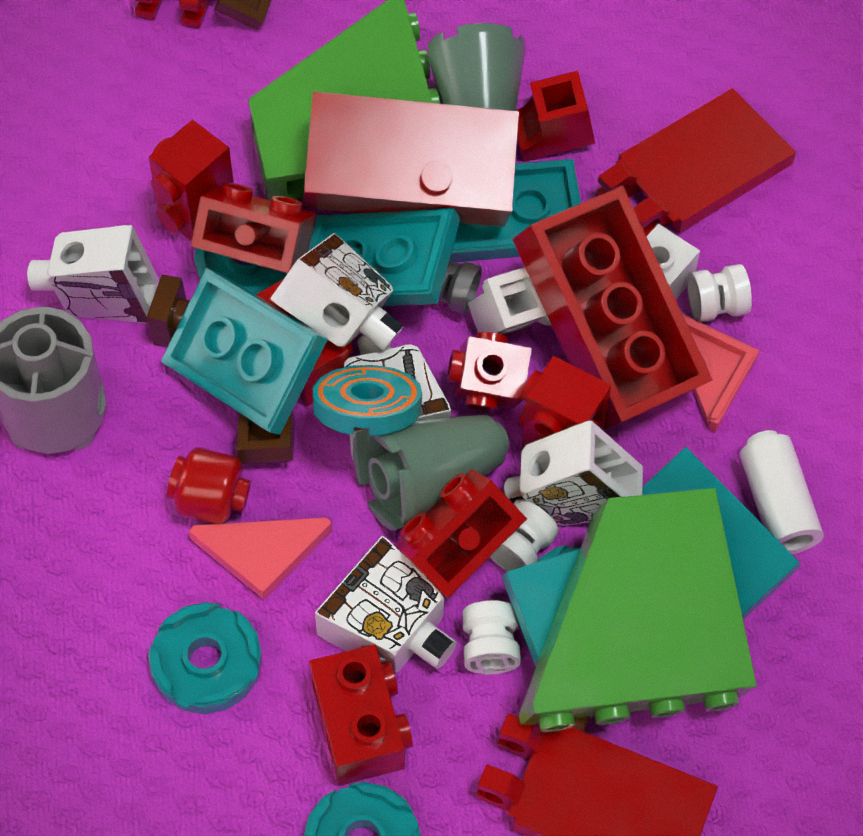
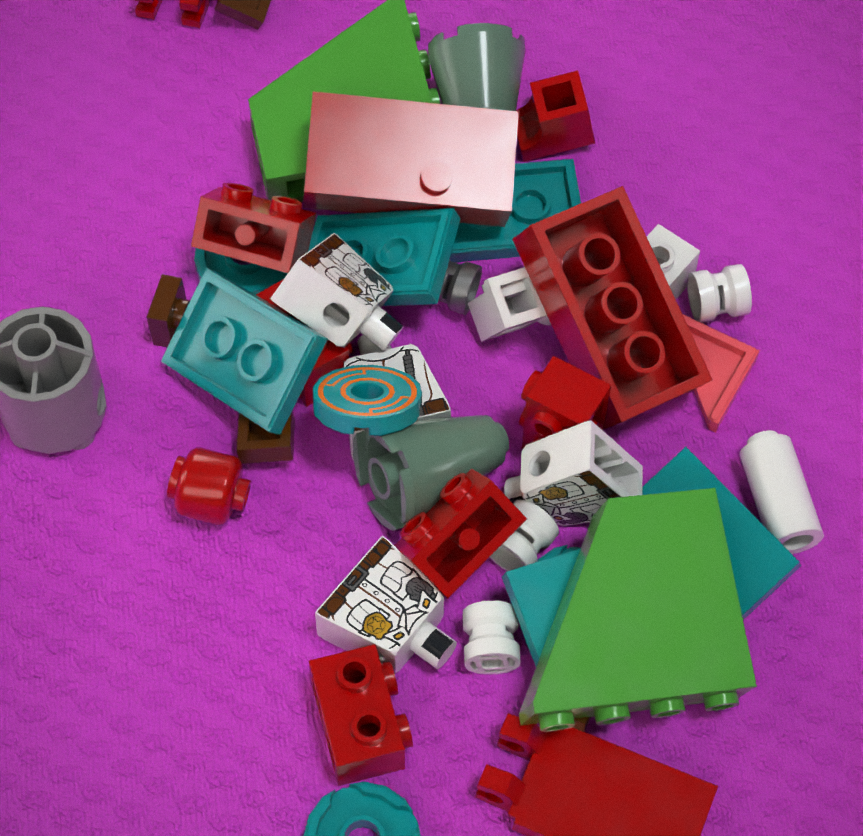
(98, 274): white torso -> none
(183, 171): red brick -> none
(209, 688): teal tile -> none
(261, 551): coral tile -> none
(503, 361): brick -> none
(699, 163): red tile -> none

